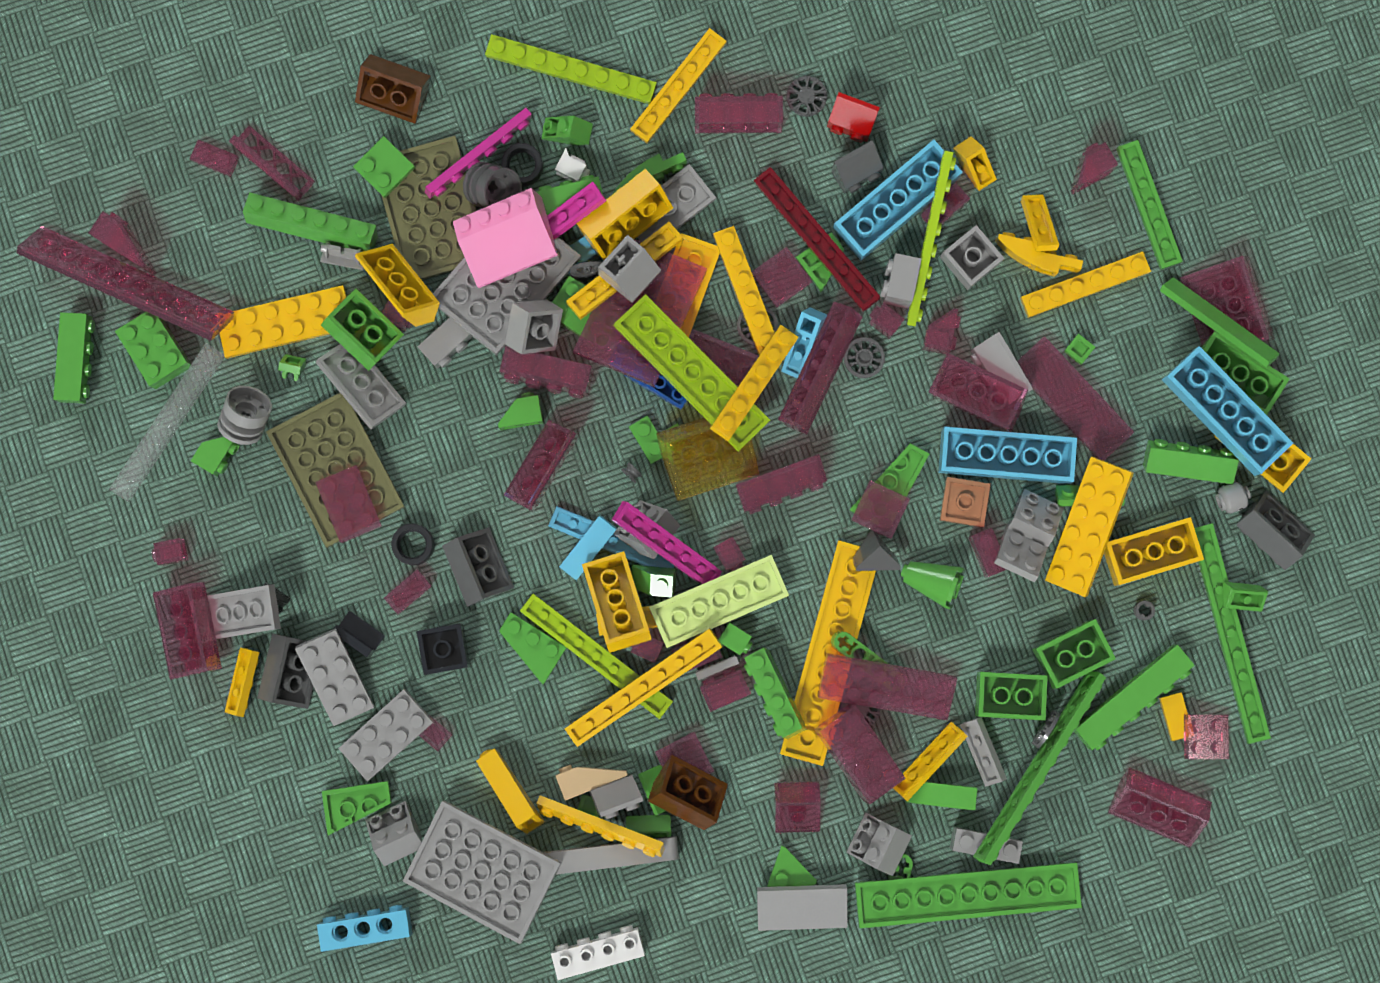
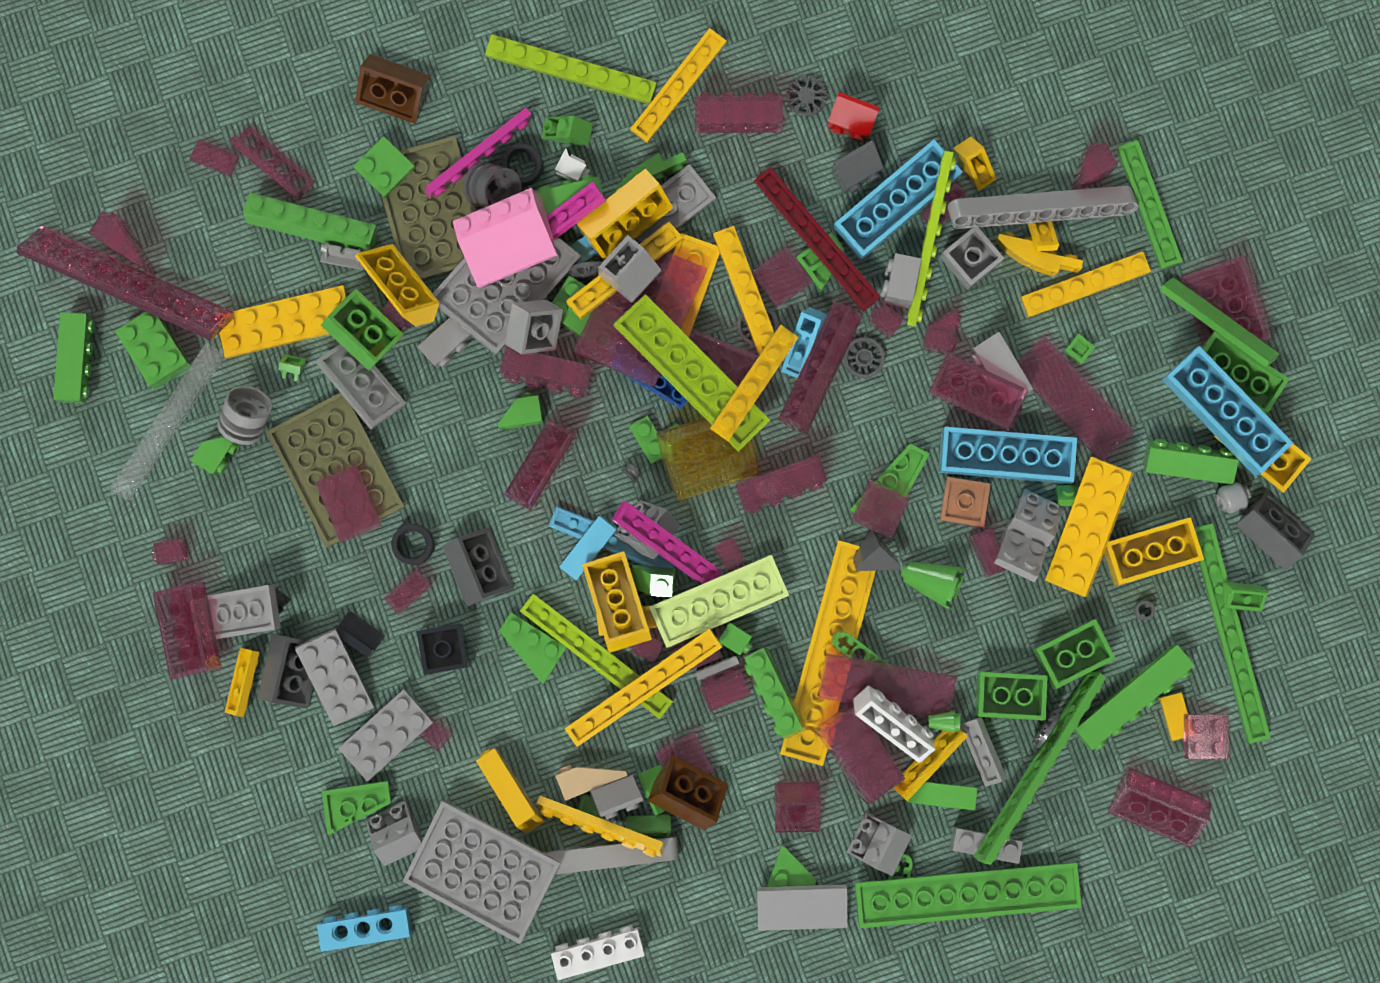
(894, 724): none -> white brick
(946, 721): none -> bright green cone
(1042, 207): none -> light grey beam

